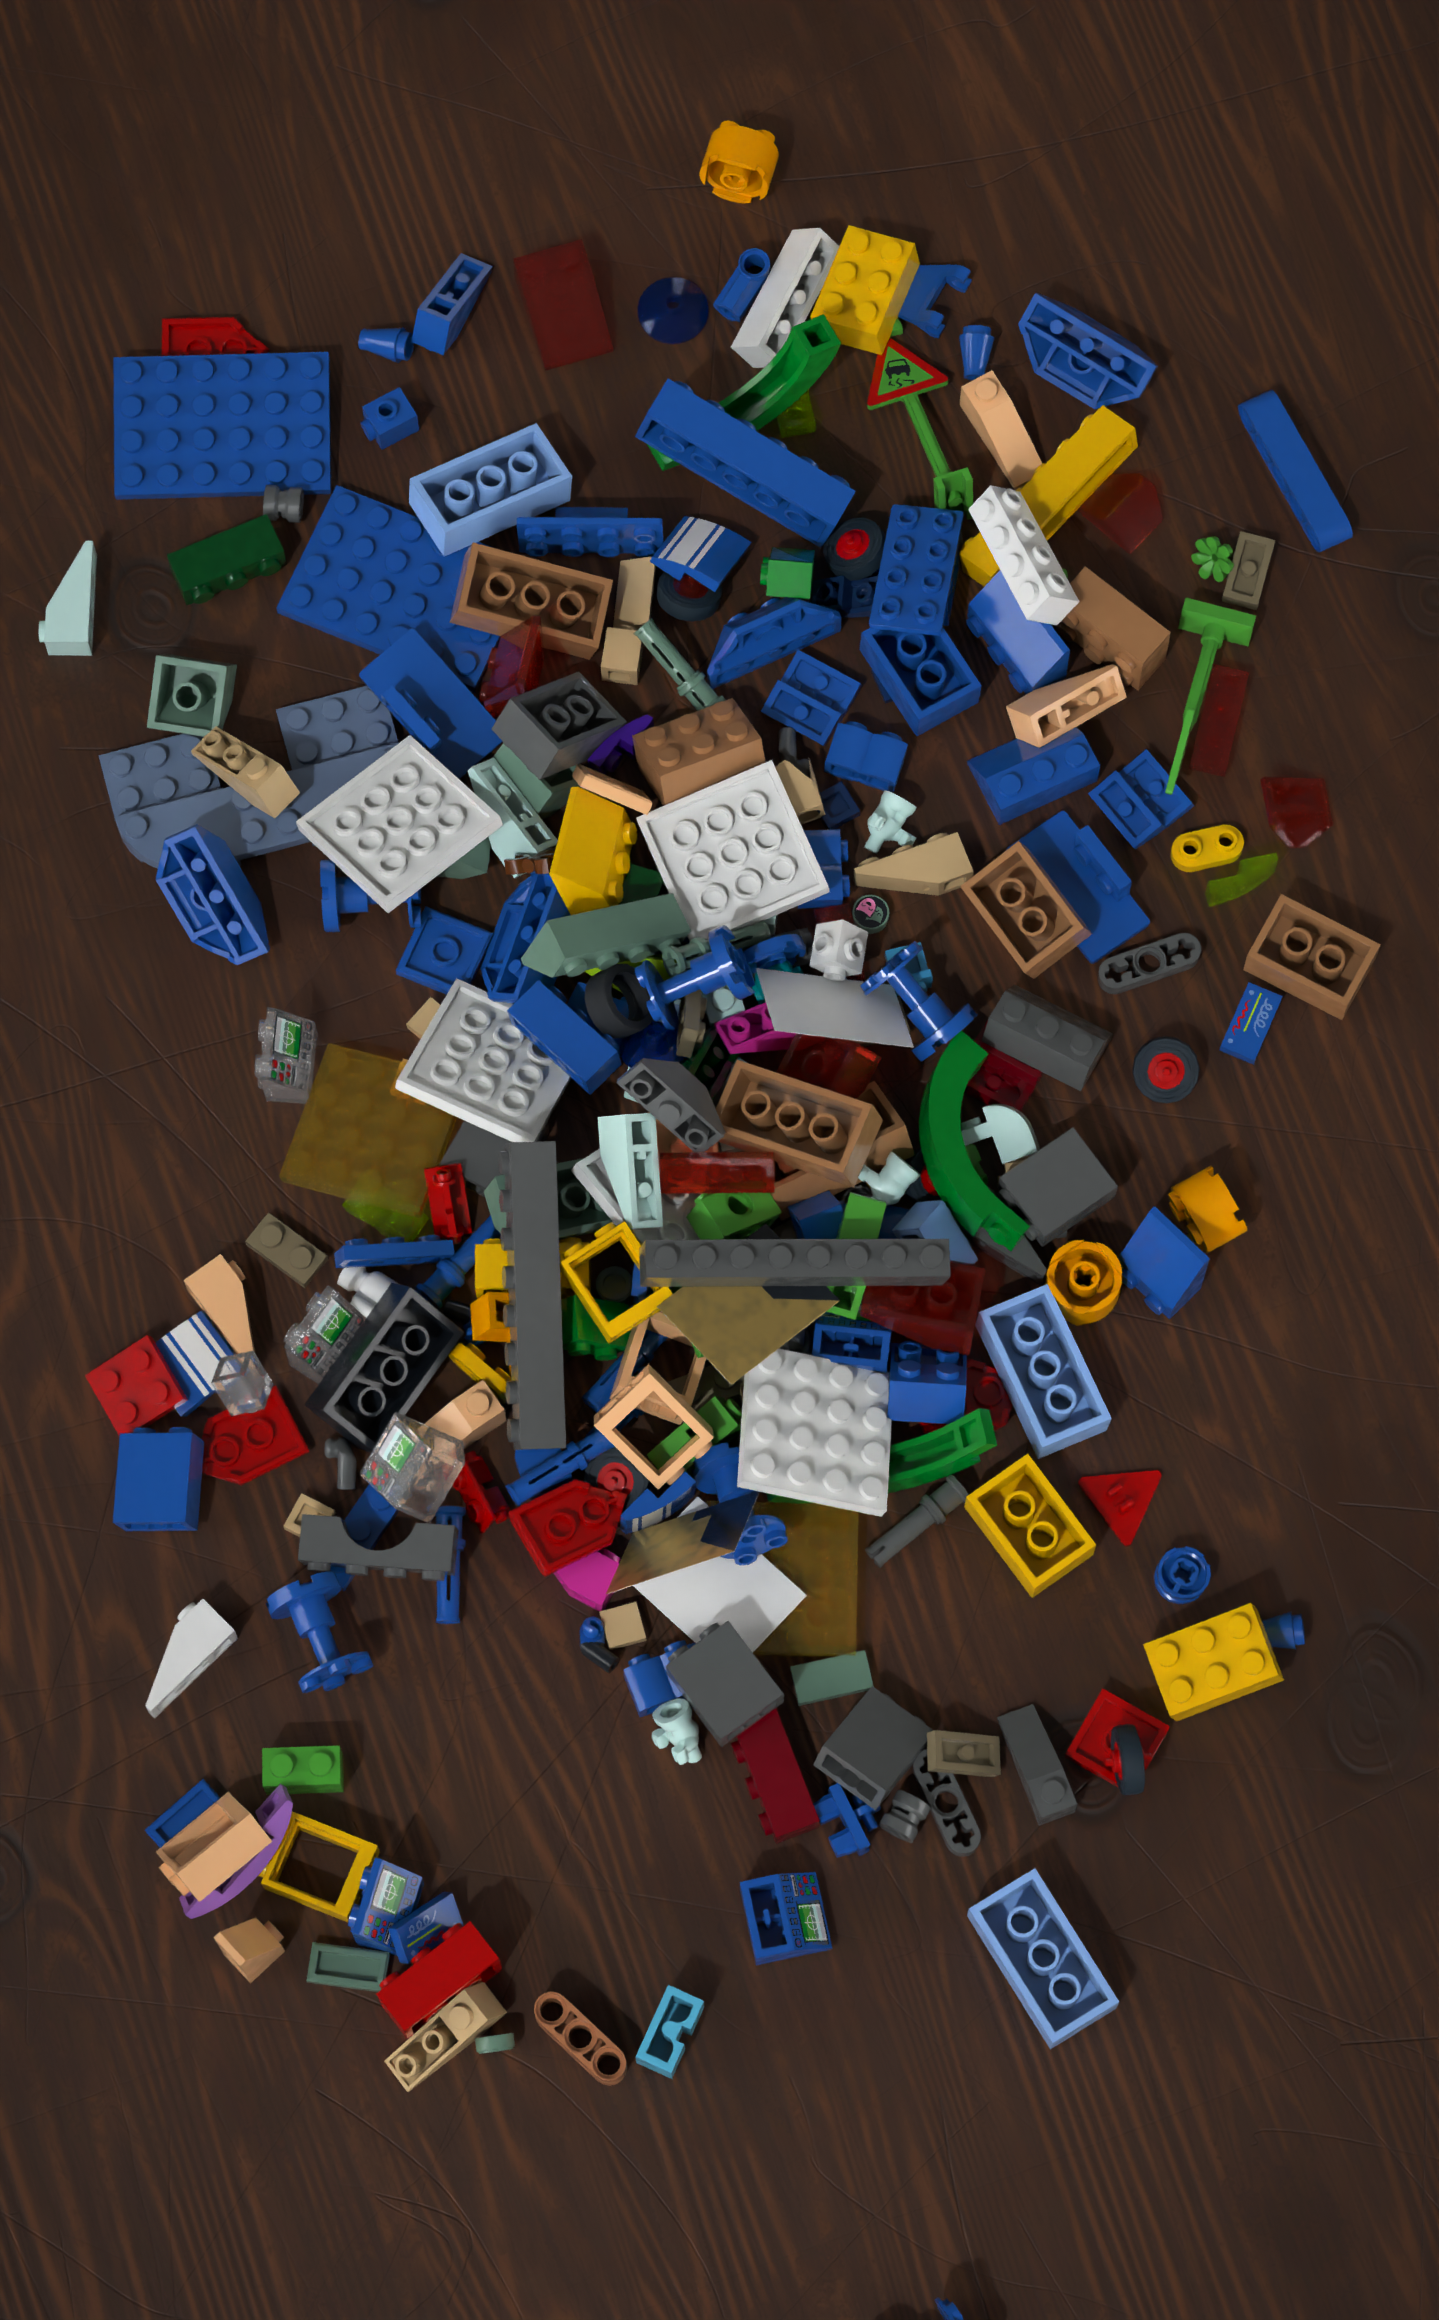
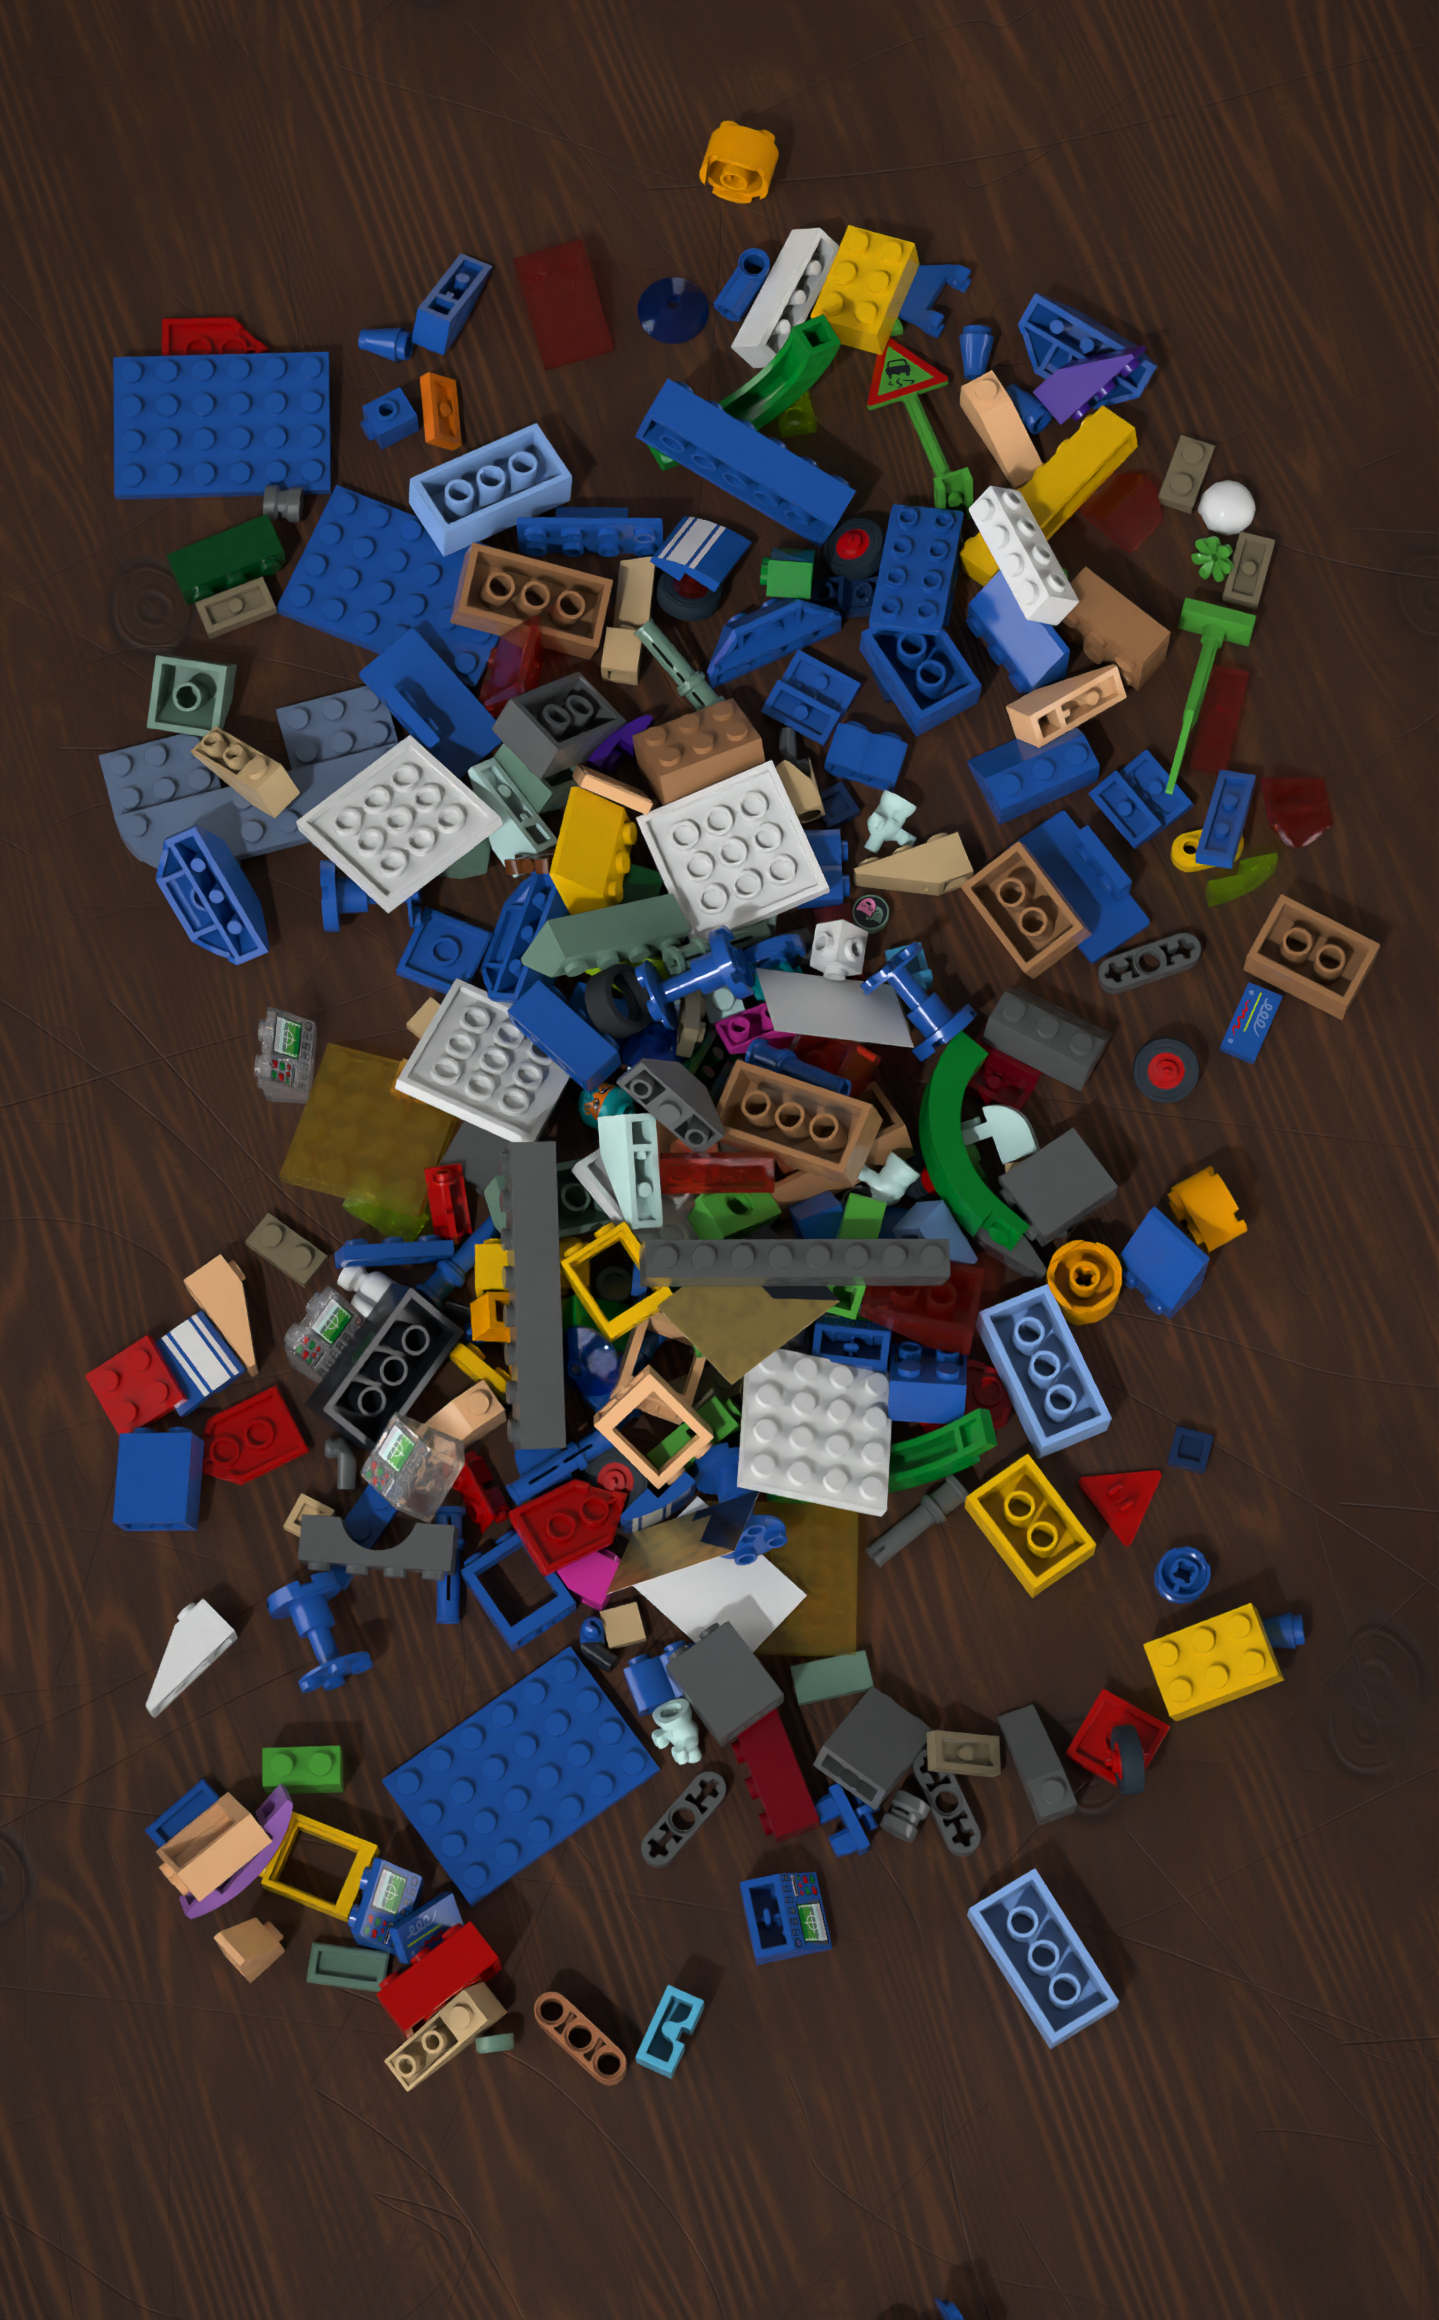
(71, 609): light aqua slope -> none
(236, 607): none -> dark tan plate
(242, 1383): clear brick -> none
(440, 411): none -> orange plate
(520, 1776): none -> blue plate
(535, 1623): none -> blue window
(589, 1361): none -> clear blue dish
(604, 1101): none -> teal head
(658, 1835): none -> dark grey beam
(786, 1063): none -> blue pin
(1030, 409): none -> blue cone
(1080, 380): none -> dark purple slope
(1186, 474): none -> dark tan plate
(1190, 1450): none -> dark blue tile
(1225, 819): none -> blue plate
(1227, 507): none -> white hair
(1295, 471): blue beam -> none

